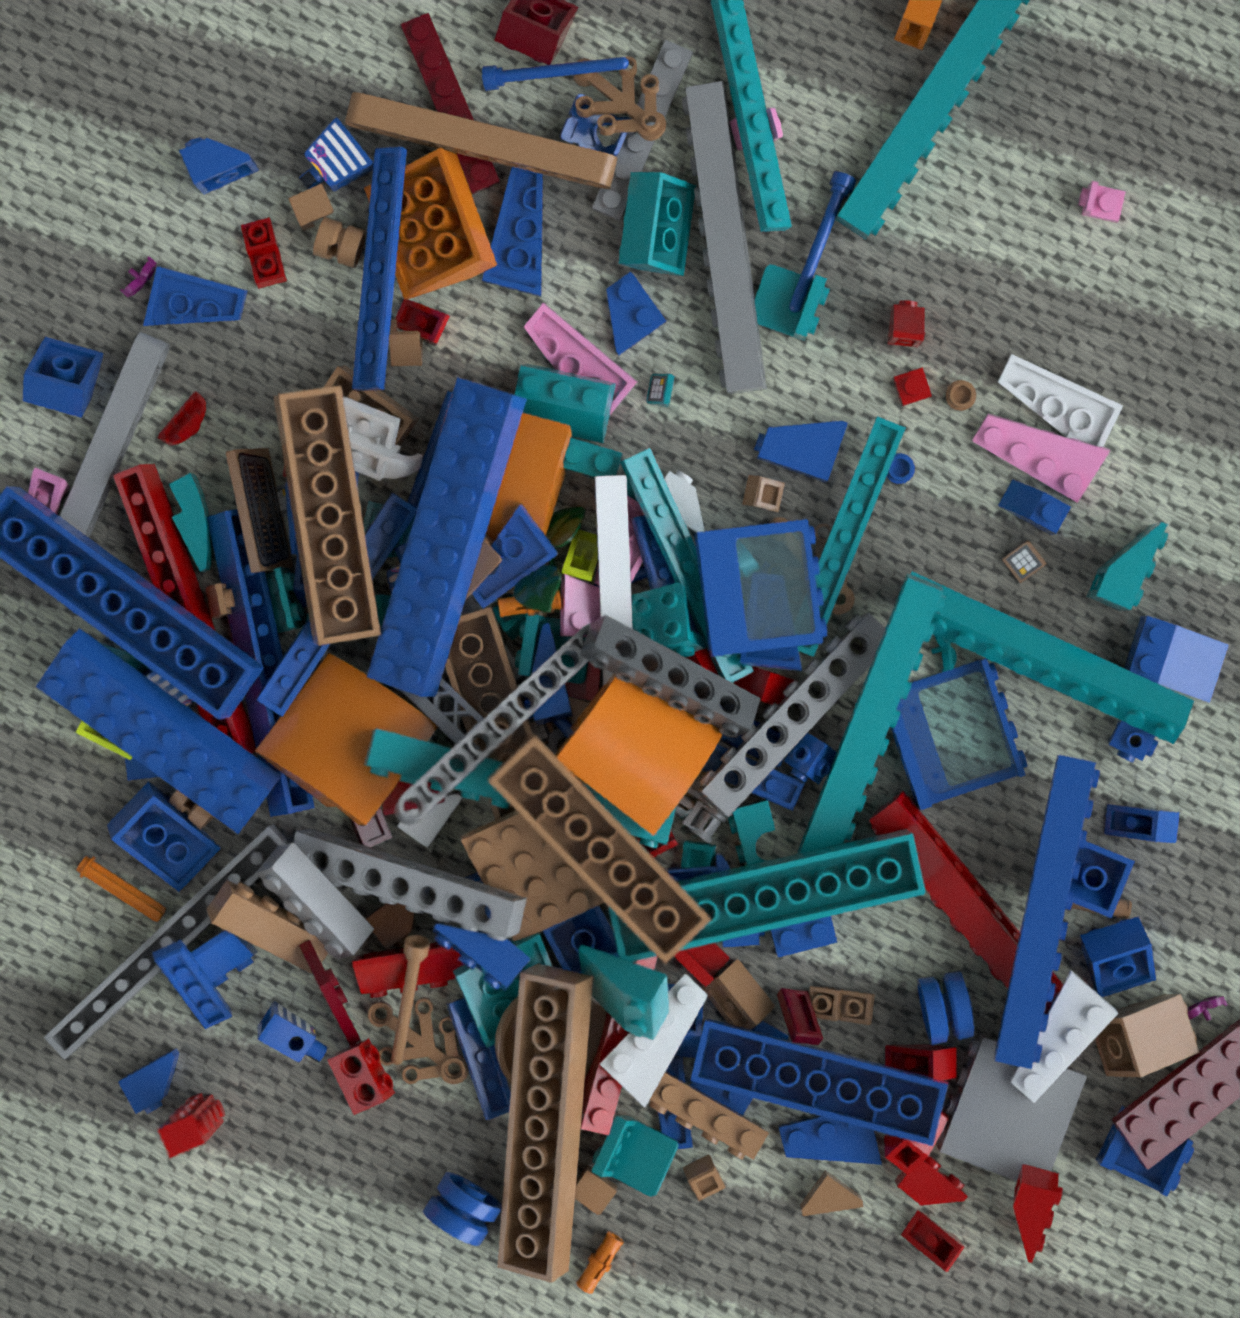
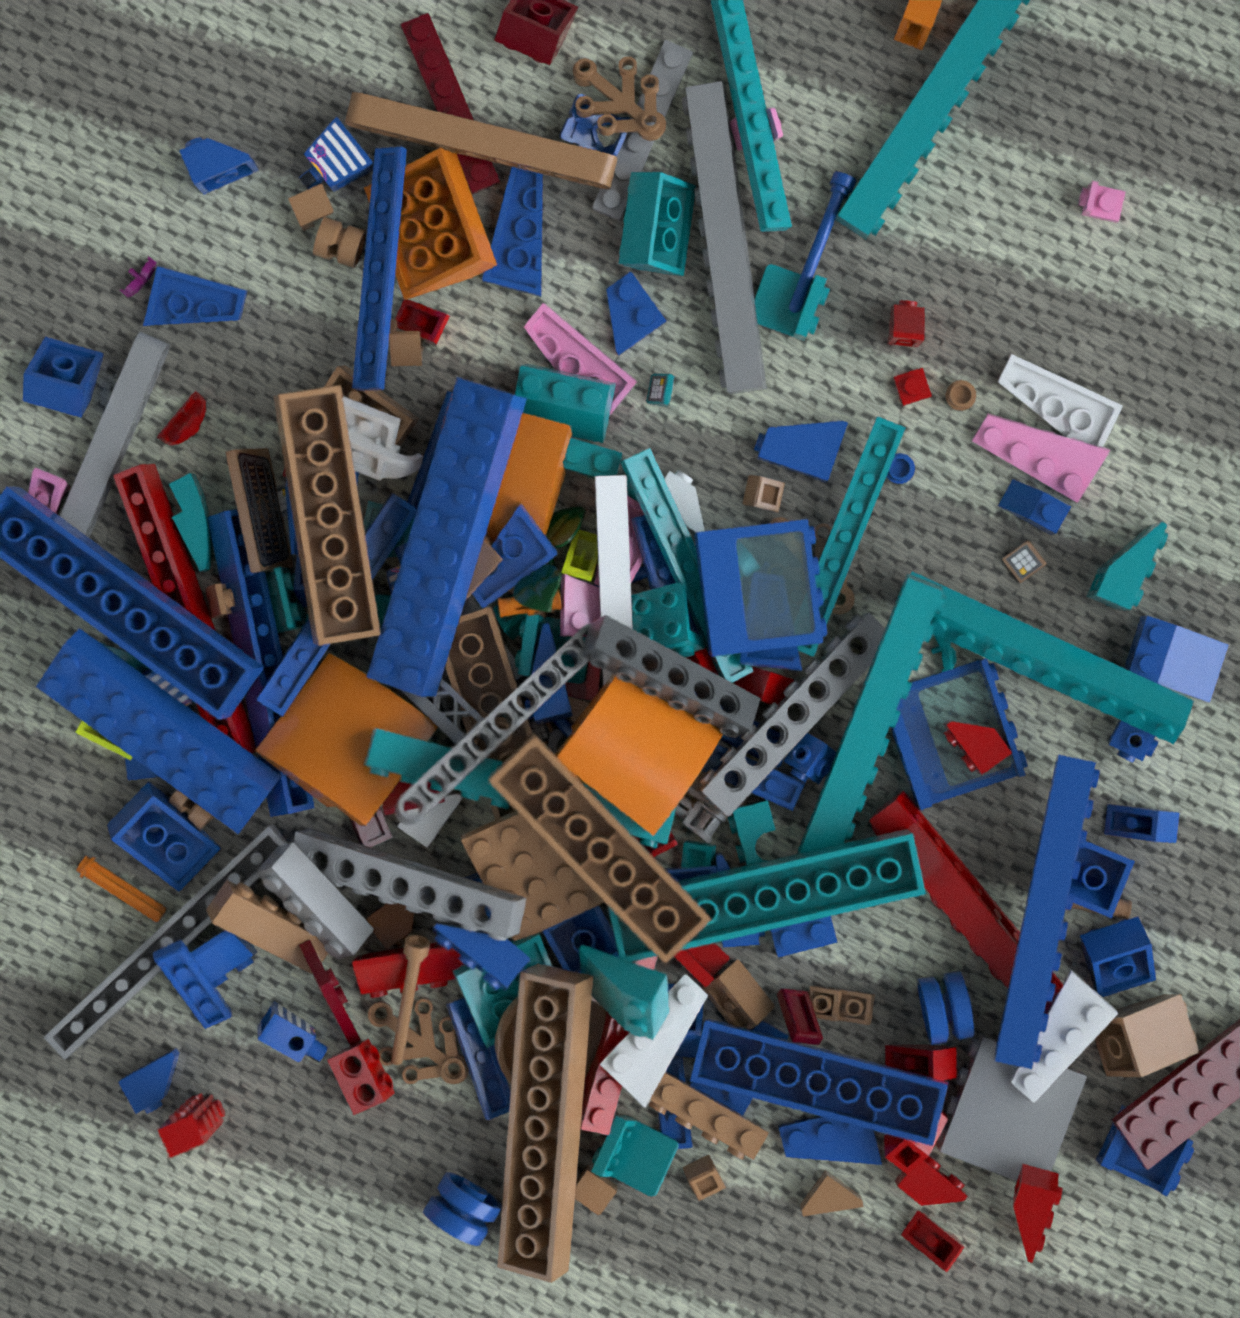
(263, 253): red slope -> none
(496, 77): blue piece -> none
(599, 1262): orange pin -> none
(980, 744): none -> red slope
(1203, 1006): magenta piece -> none

